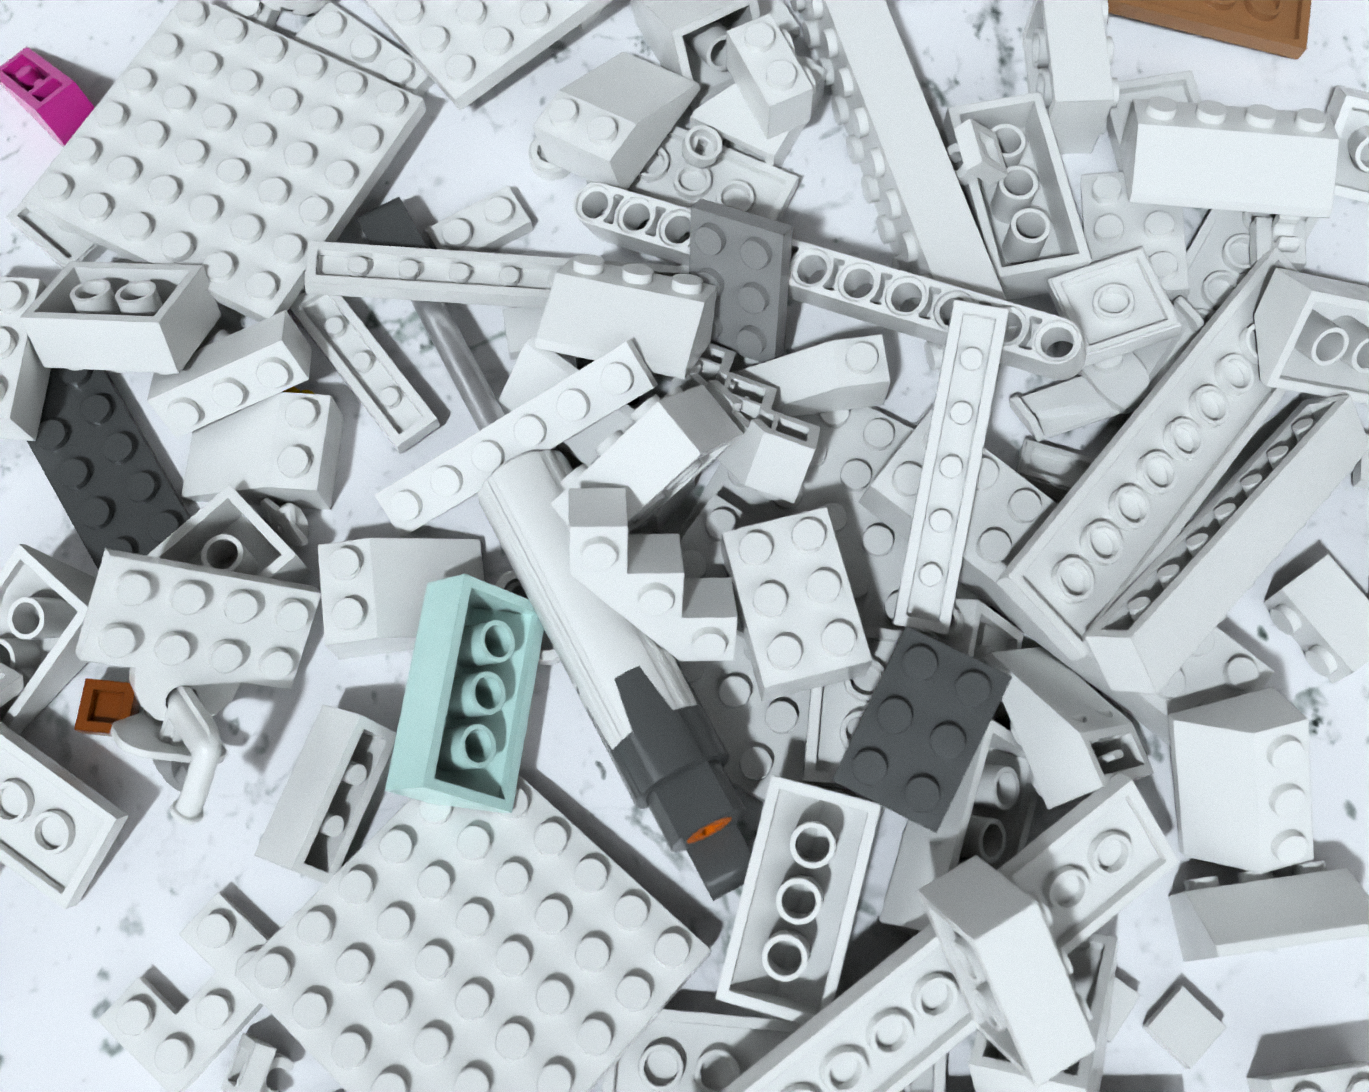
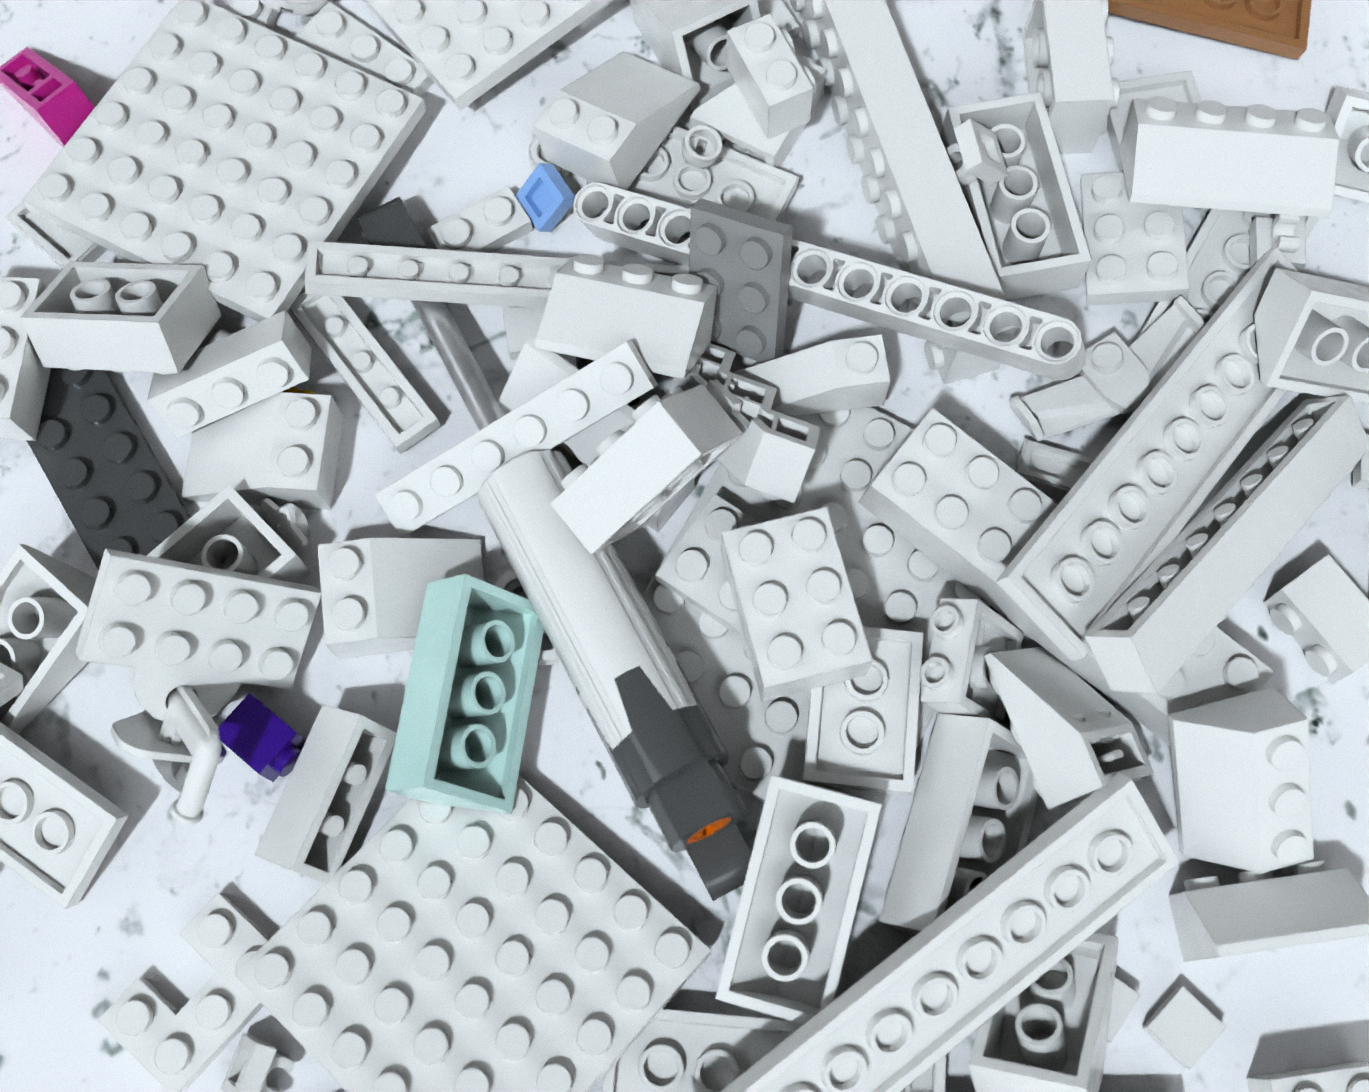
(103, 704): dark orange plate -> none
(261, 738): none -> dark purple brick
(545, 197): none -> light blue plate
(646, 580): white brick -> none
(921, 728): dark grey brick -> none
(950, 467): white plate -> none
(1009, 968): white brick -> none
(1116, 305): white tile -> none

